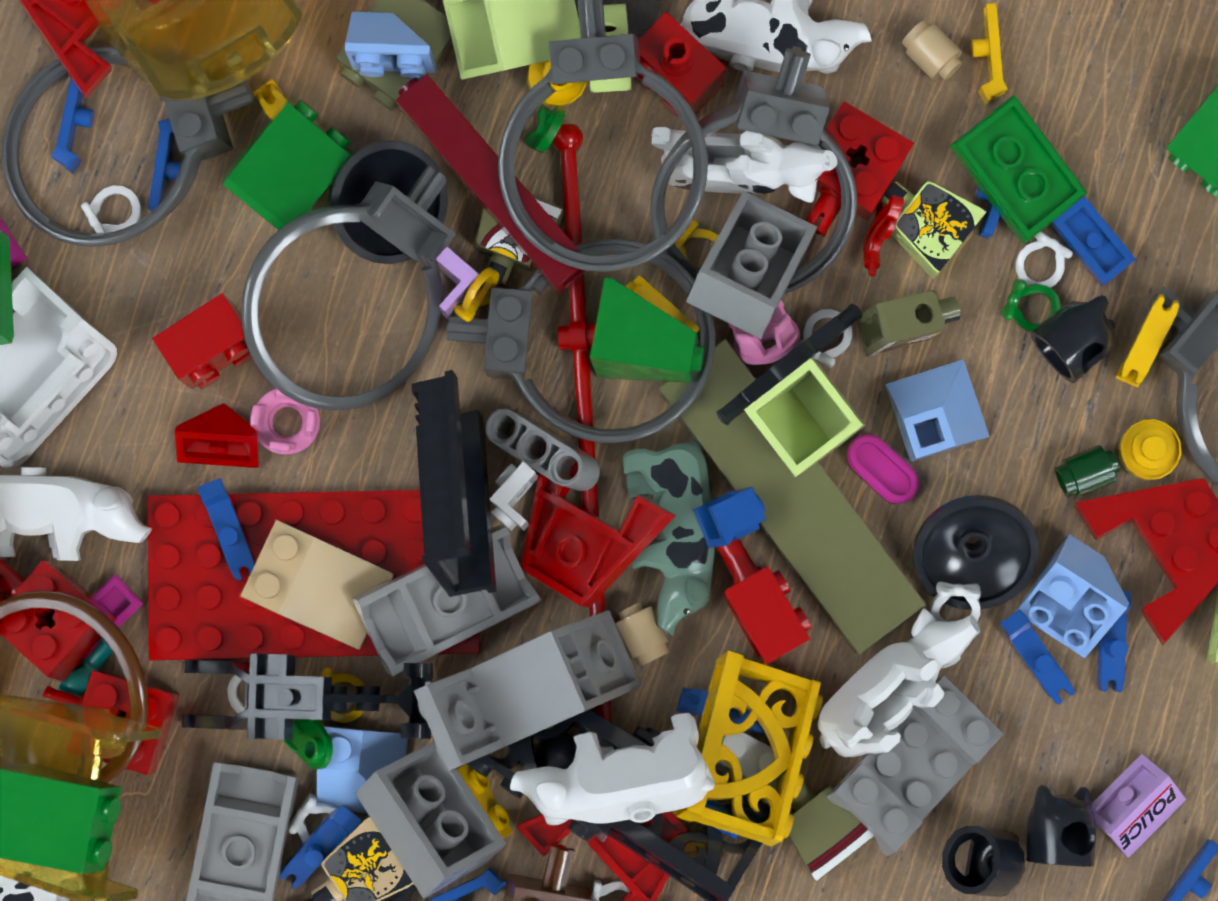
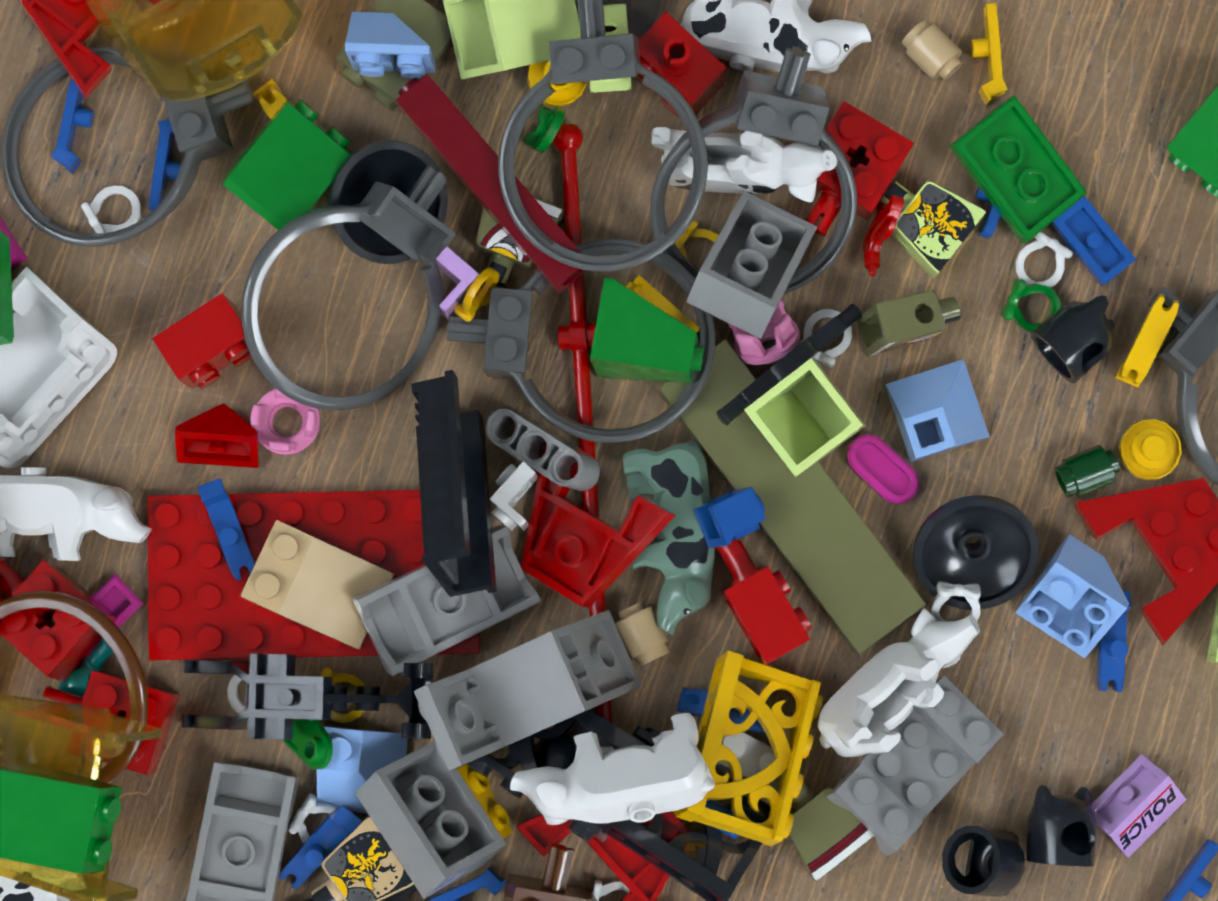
(1036, 656): blue piece -> none

